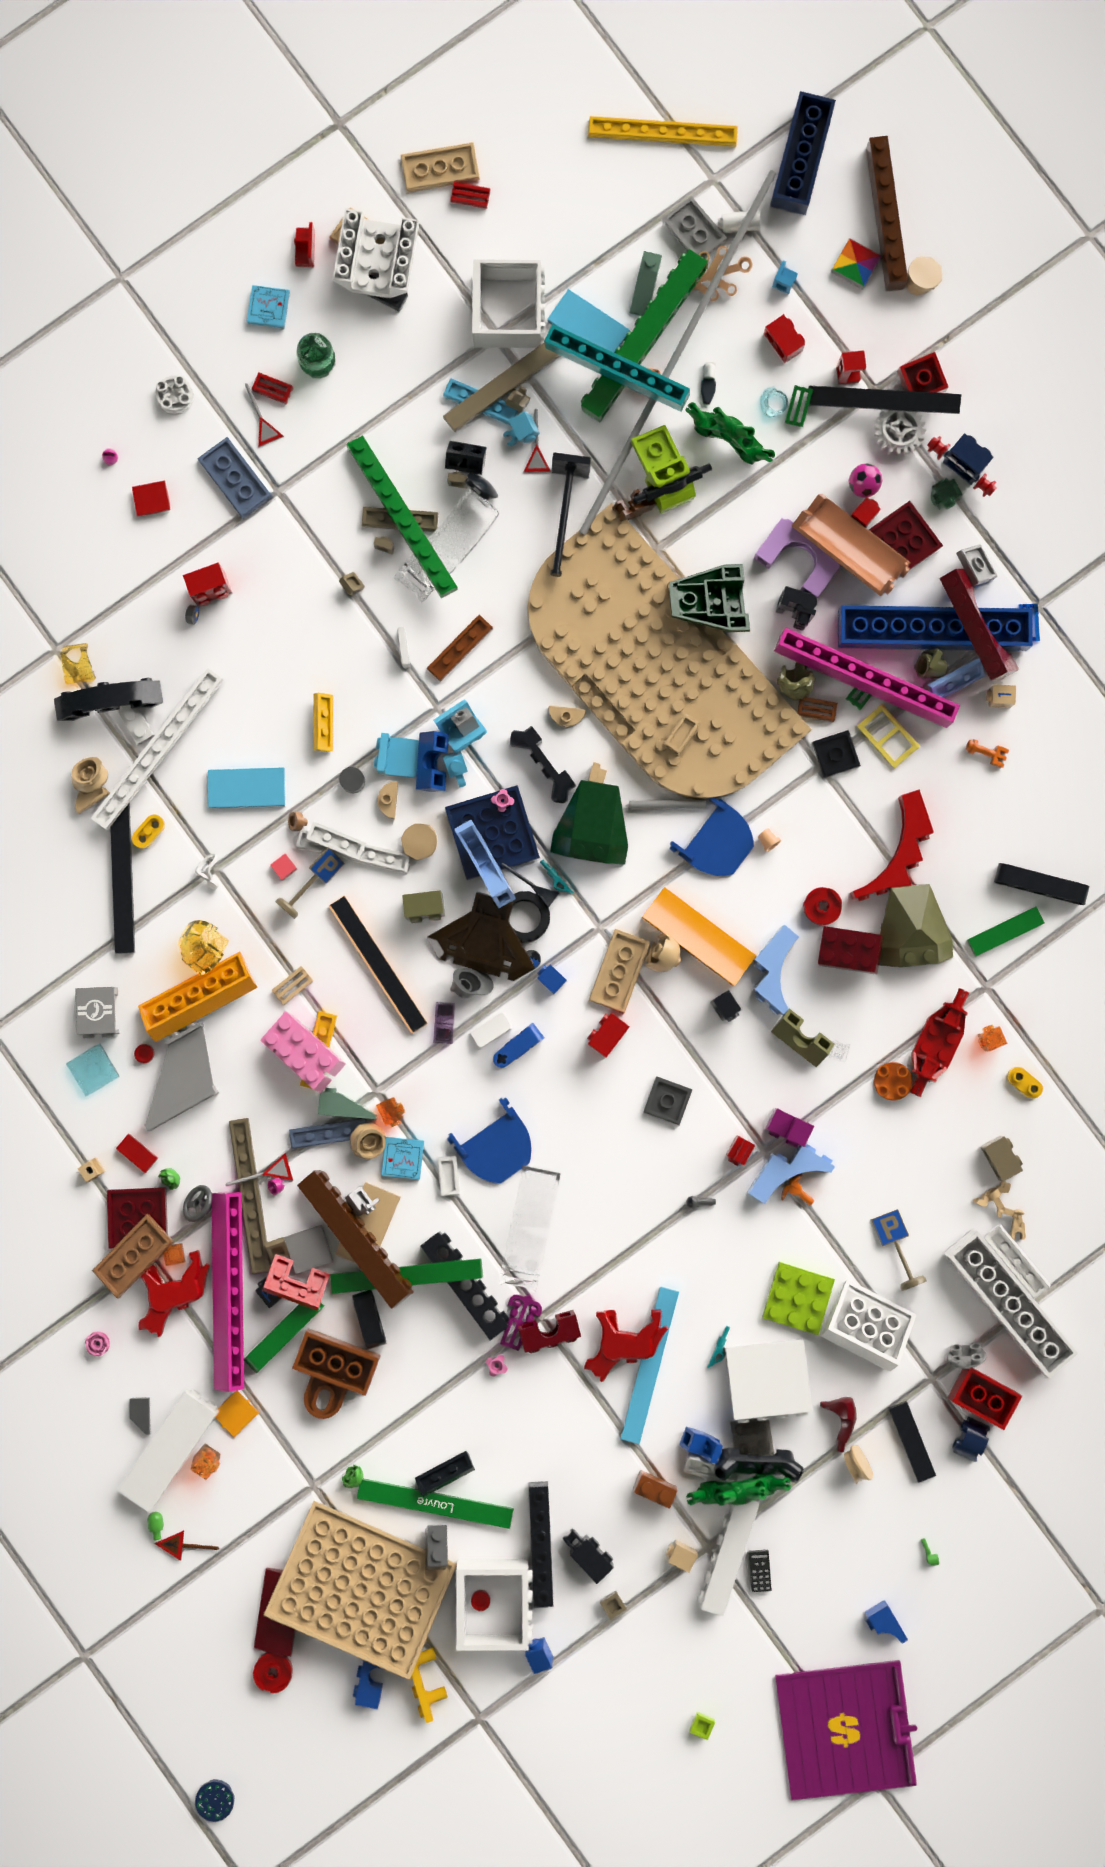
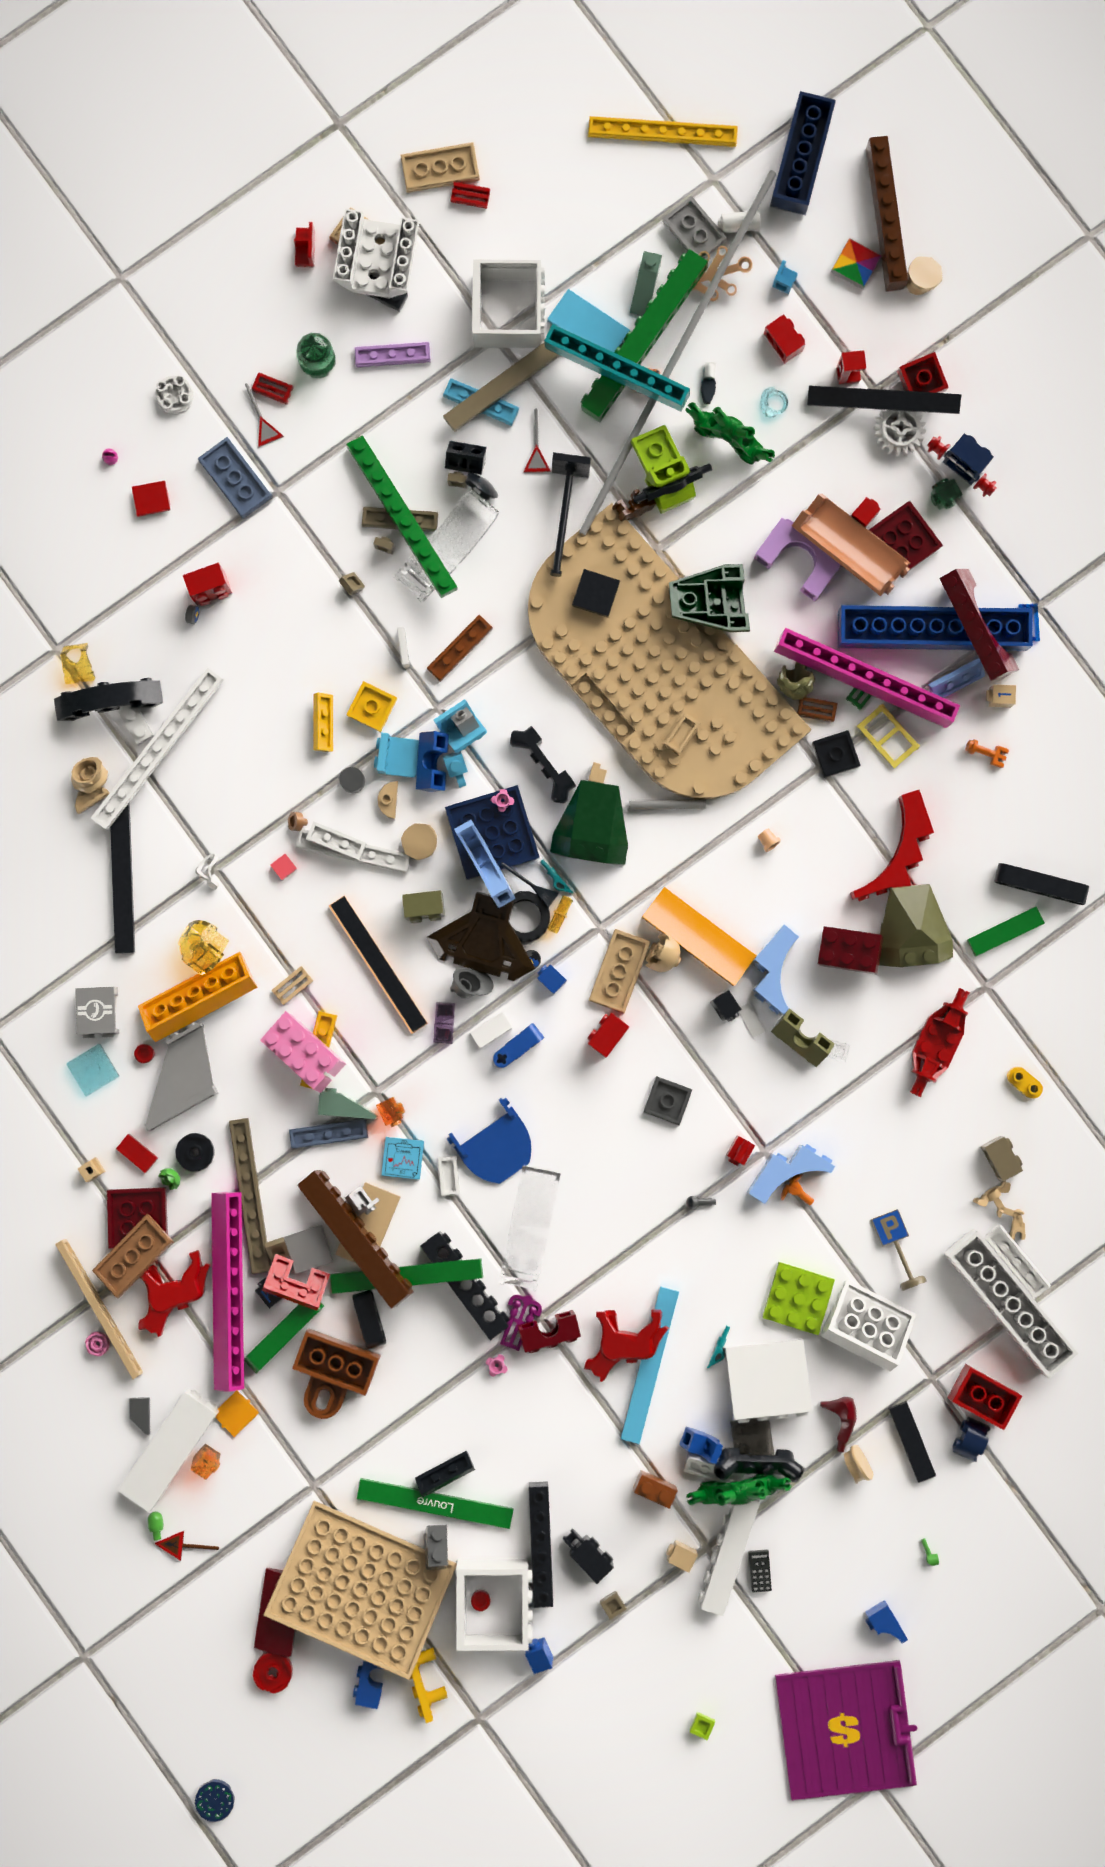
(99, 1308): none -> tan tile
(146, 829): yellow plate -> none
(174, 1255): clear orange tile -> none
(185, 1154): none -> black plate
(200, 1204): dark grey piece -> none
(246, 787): medium azure tile -> none
(268, 306): medium azure tile -> none
(275, 1186): dark pink hinge -> none
(278, 1169): piece -> none
(323, 868): dark tan piece -> none
(353, 1477): bright green plate -> none
(368, 1140): tan hat -> none
(372, 706): none -> yellow plate
(392, 354): none -> lavender tile
(518, 399): dark tan tile -> none
(522, 430): medium azure brick -> none
(560, 914): none -> clear yellow axle
(566, 716): tan plate -> none
(596, 593): none -> black tile
(719, 843): blue piece -> none
(751, 1020): none -> white sticker
(789, 1127): magenta brick -> none
(794, 422): green tile -> none
(798, 602): black hips -> none
(824, 895): red plate -> none
(865, 480): dark pink piece -> none
(893, 1081): orange dish -> none
(930, 664): olive piece -> none
(966, 1355): light grey dish -> none
(976, 564): light grey tile -> none
(991, 1038): clear orange brick -> none

